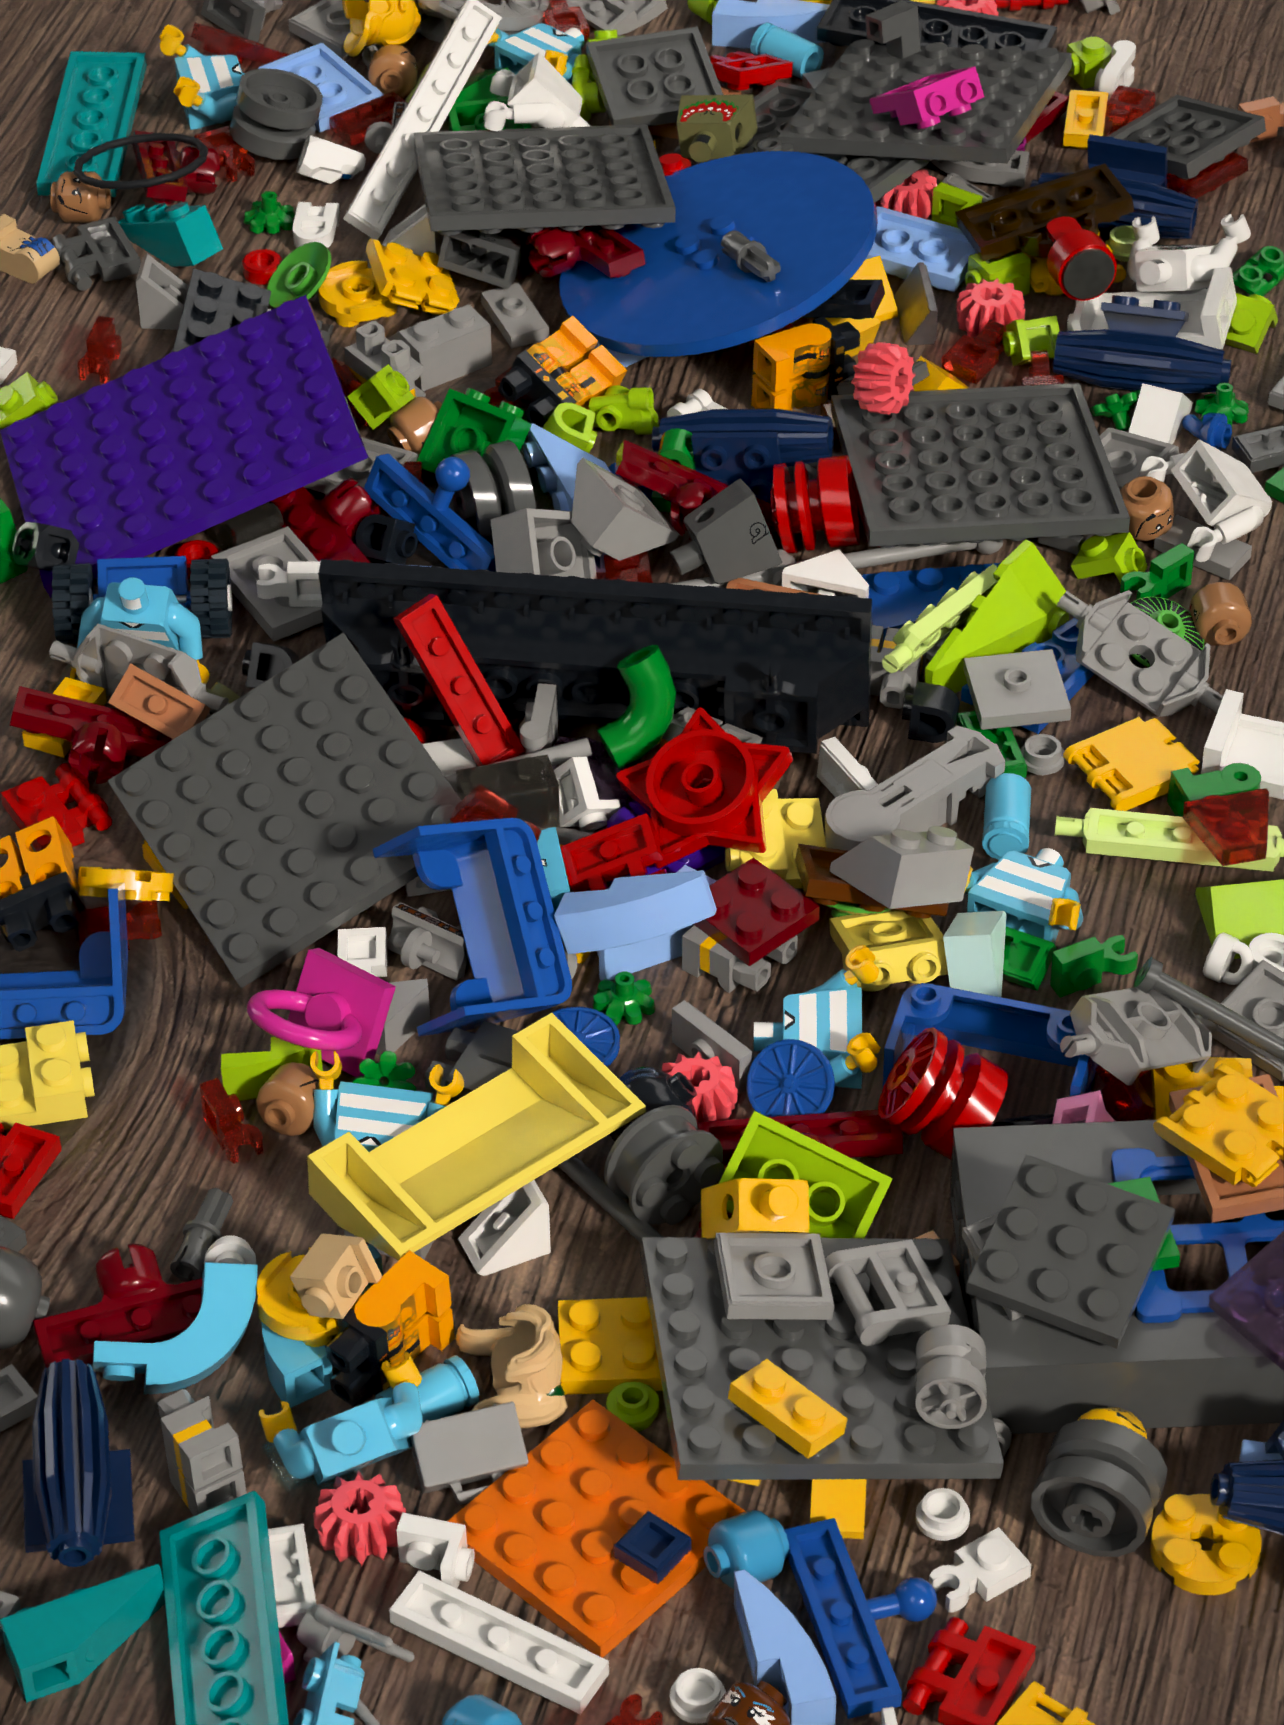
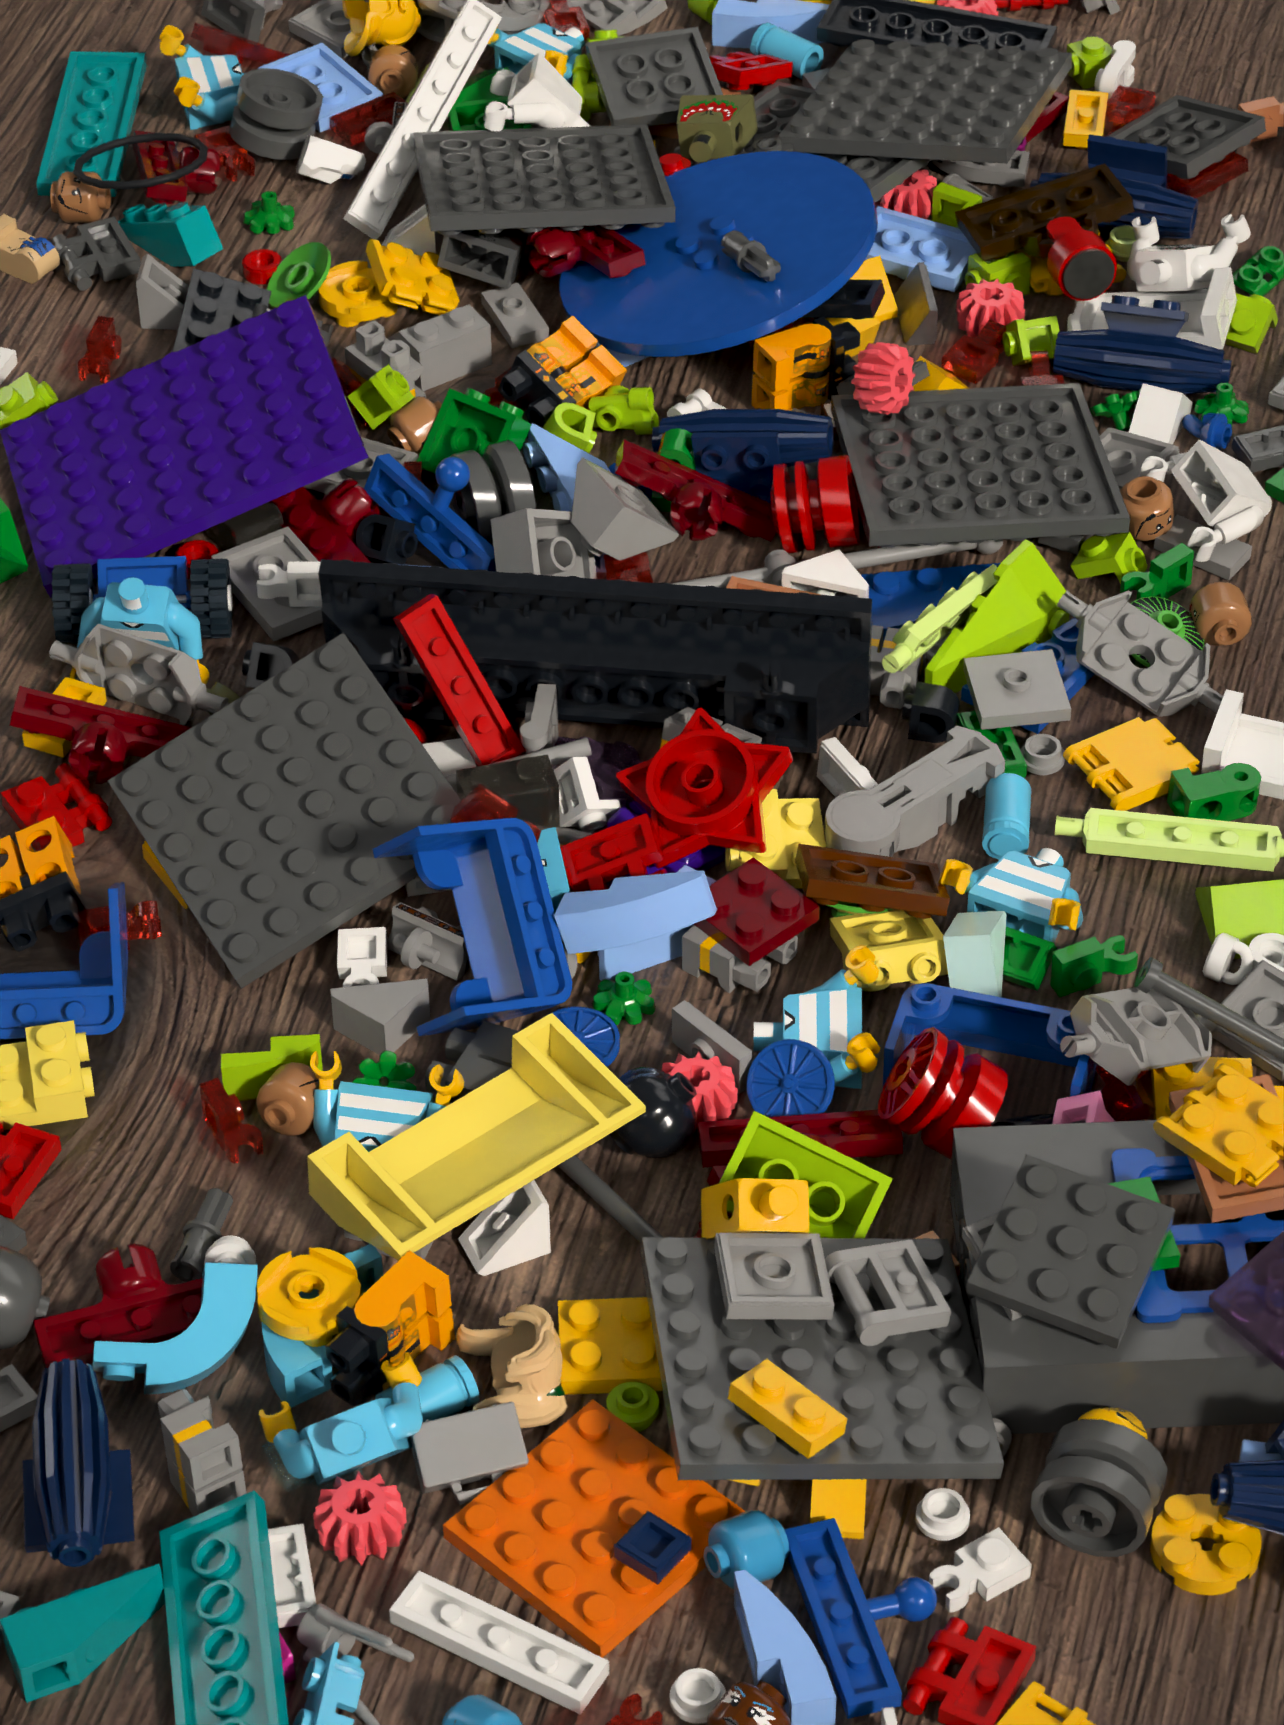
(44, 546): black rock -> none
(138, 883): yellow plate -> none
(157, 703): nougat plate -> none
(315, 223): white plate -> none
(330, 1011): dark pink tile -> none
(334, 1275): tan brick -> none
(435, 1545): white bracket -> none
(648, 711): green cylinder -> none
(663, 1164): dark grey wheel -> none
(727, 537): dark grey torso -> none
(897, 27): dark grey piece -> none
(908, 867): light grey slope -> none
(931, 97): dark pink plate -> none
(951, 1376): light grey wheel -> none
(1231, 825): clear red wing -> none

